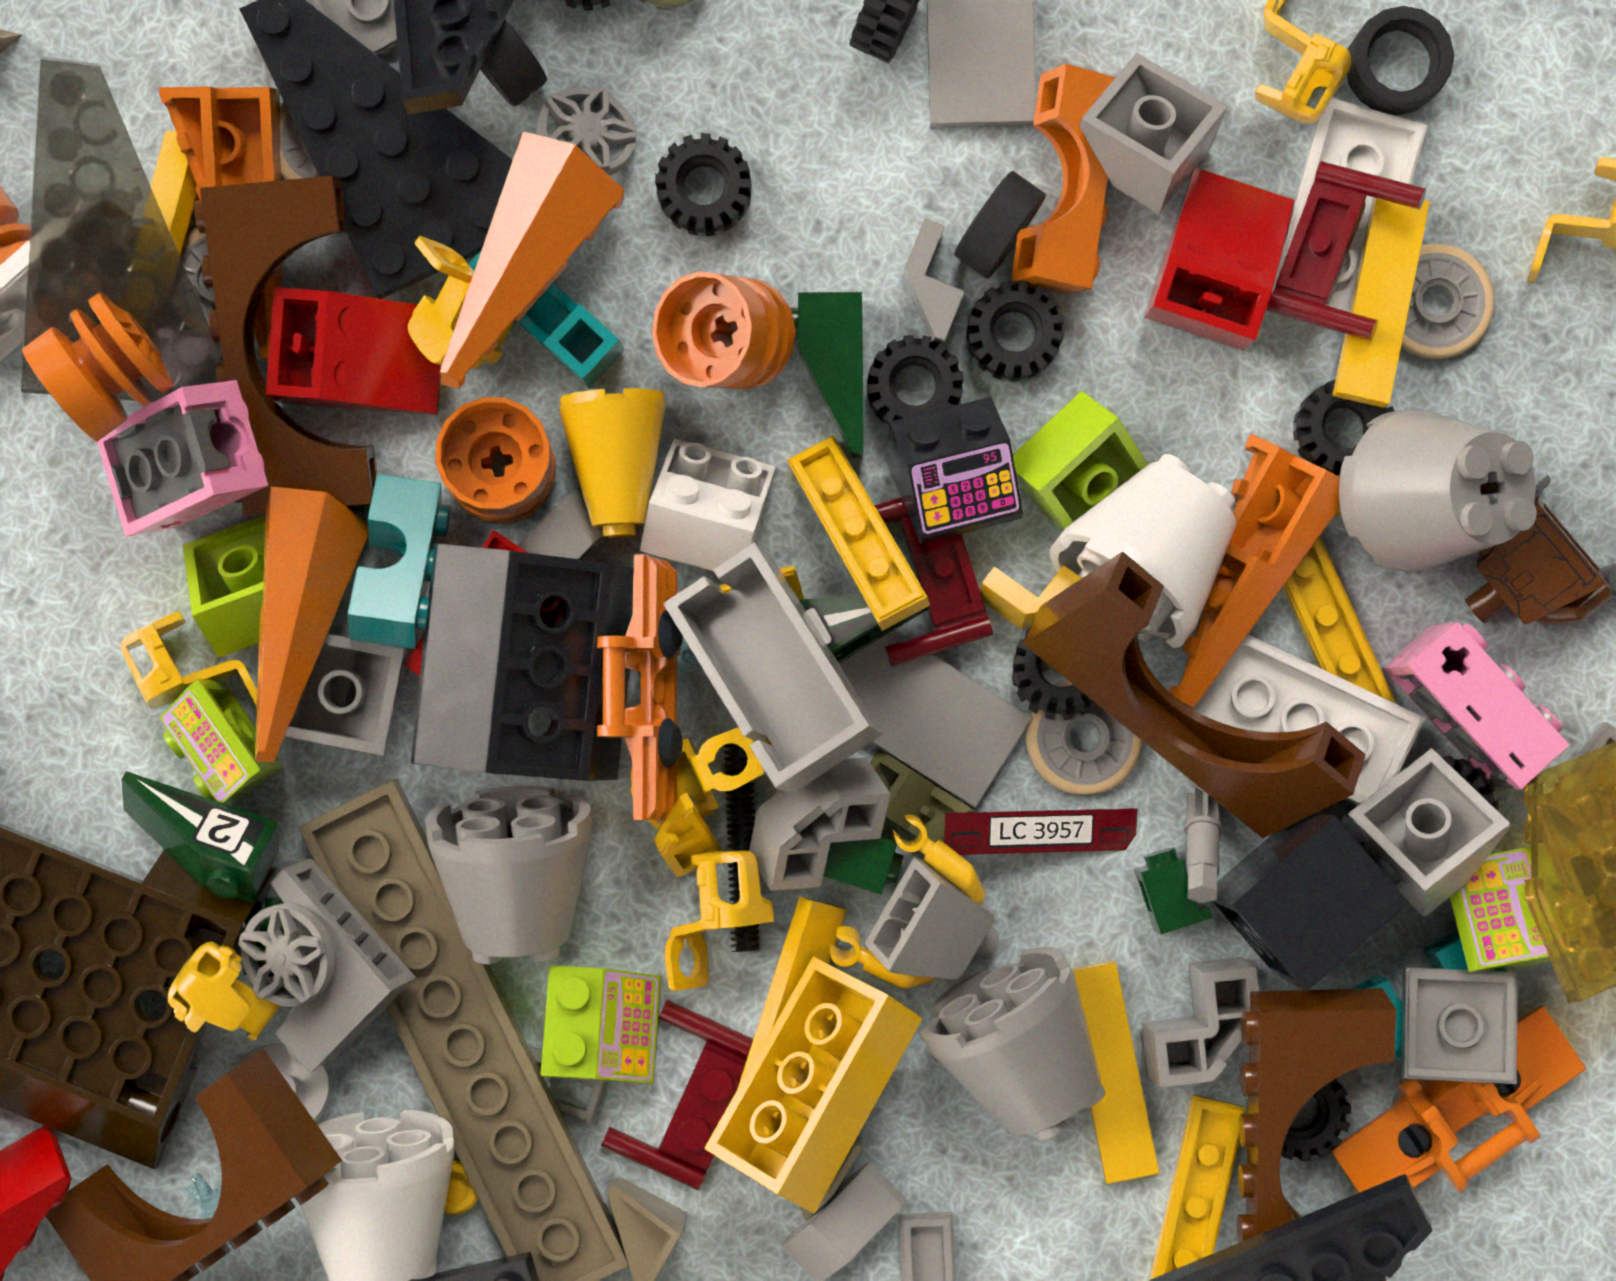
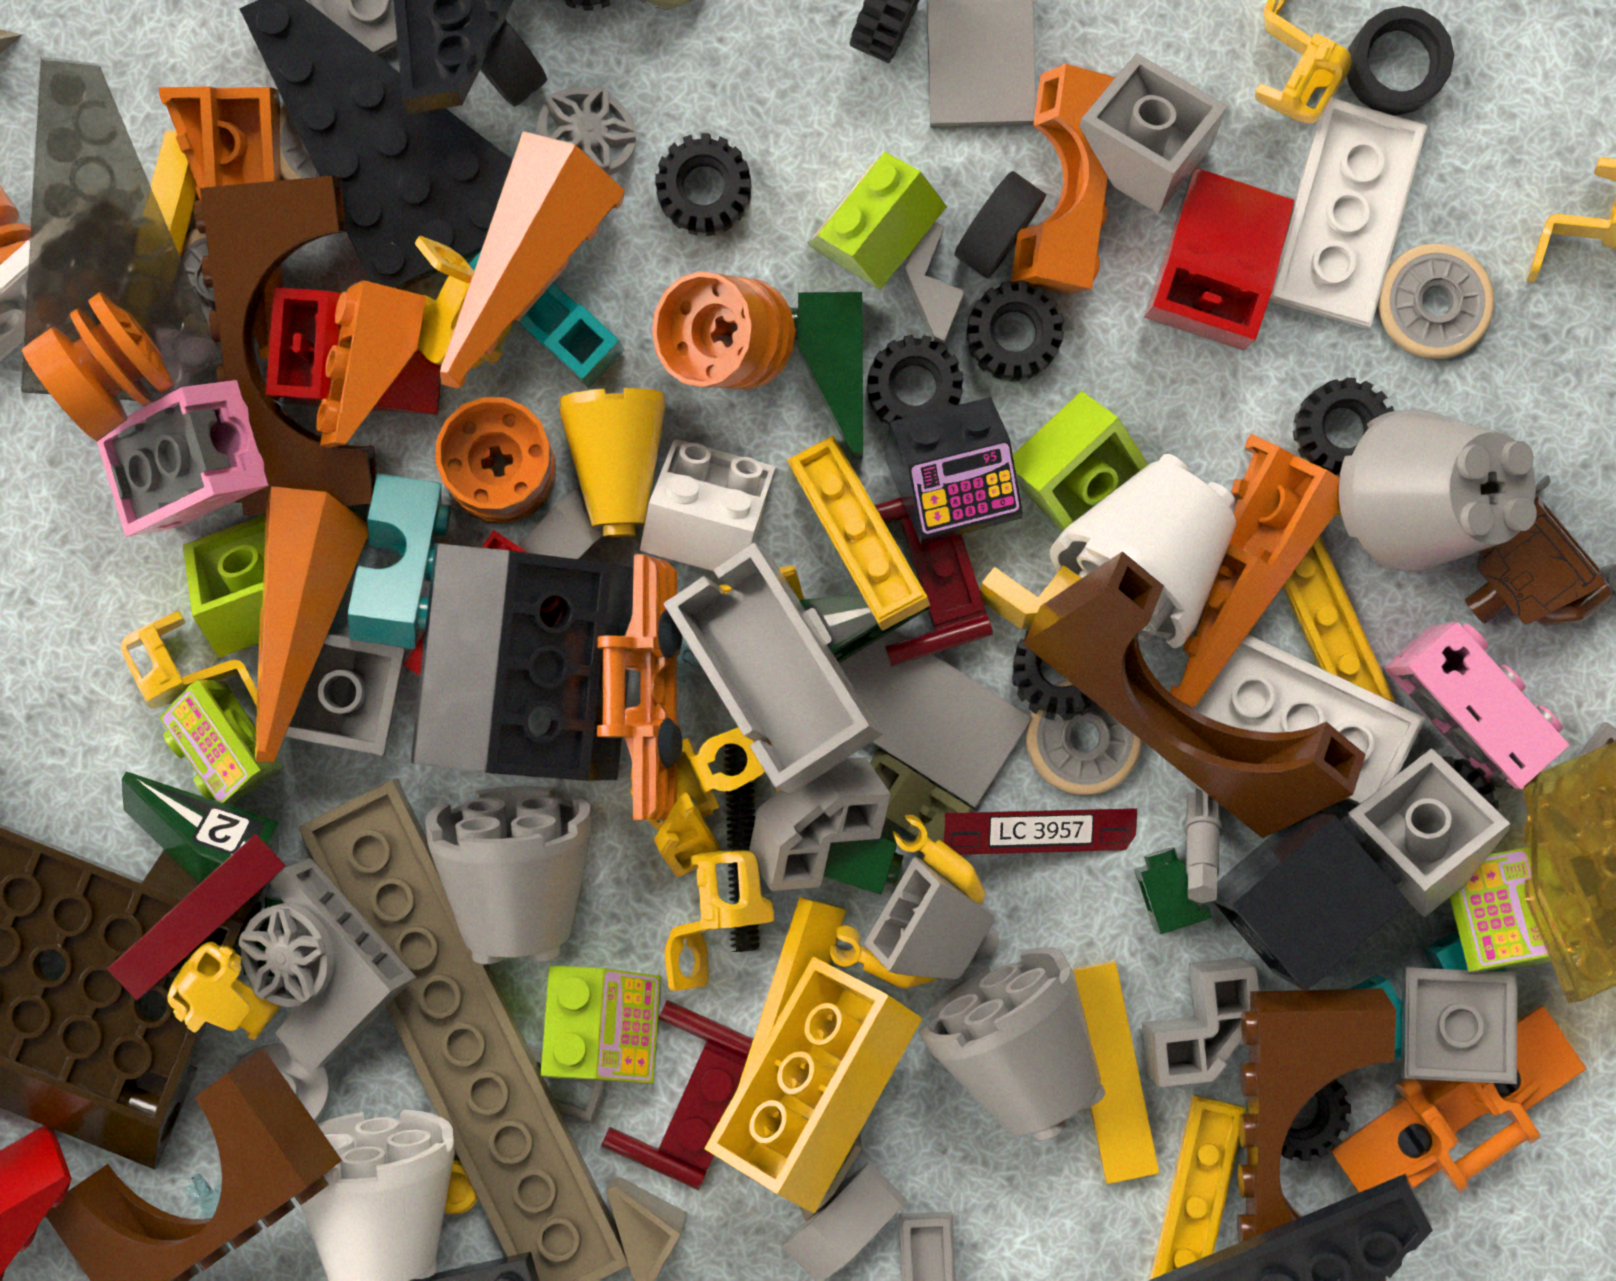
(196, 917): none -> dark red sticker
(373, 346): none -> orange slope
(879, 220): none -> lime slope
(1324, 242): dark red plate -> none
(1381, 293): yellow tile -> none

